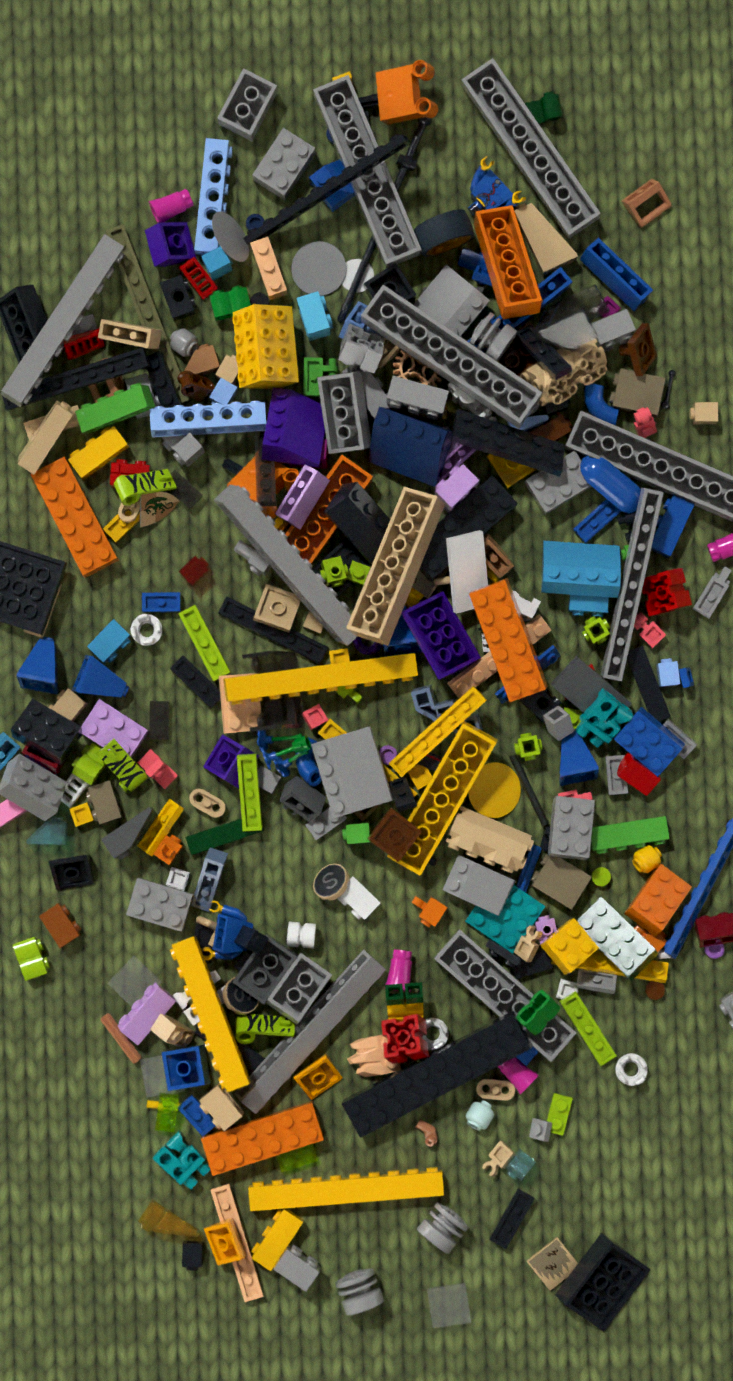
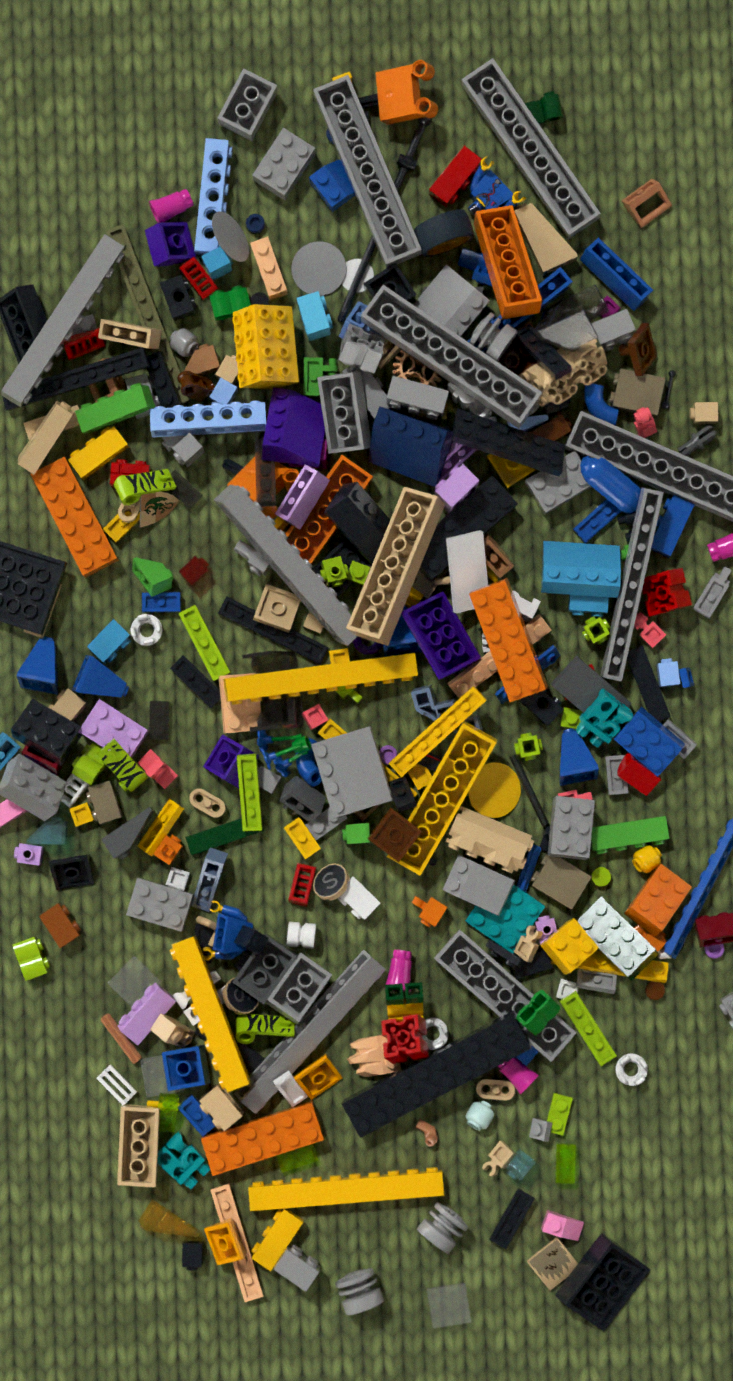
(36, 854): none -> lavender brick
(105, 1073): none -> white tile
(138, 1146): none -> tan slope
(152, 575): none -> bright green slope
(290, 1088): none -> white tile
(299, 901): none -> red slope
(302, 838): none -> yellow plate
(332, 185): black plate -> none
(455, 177): none -> red brick
(558, 723): light grey brick -> none
(562, 1225): none -> bright pink slope
(565, 1163): none -> clear neon green plate
(698, 440): none -> dark grey arm

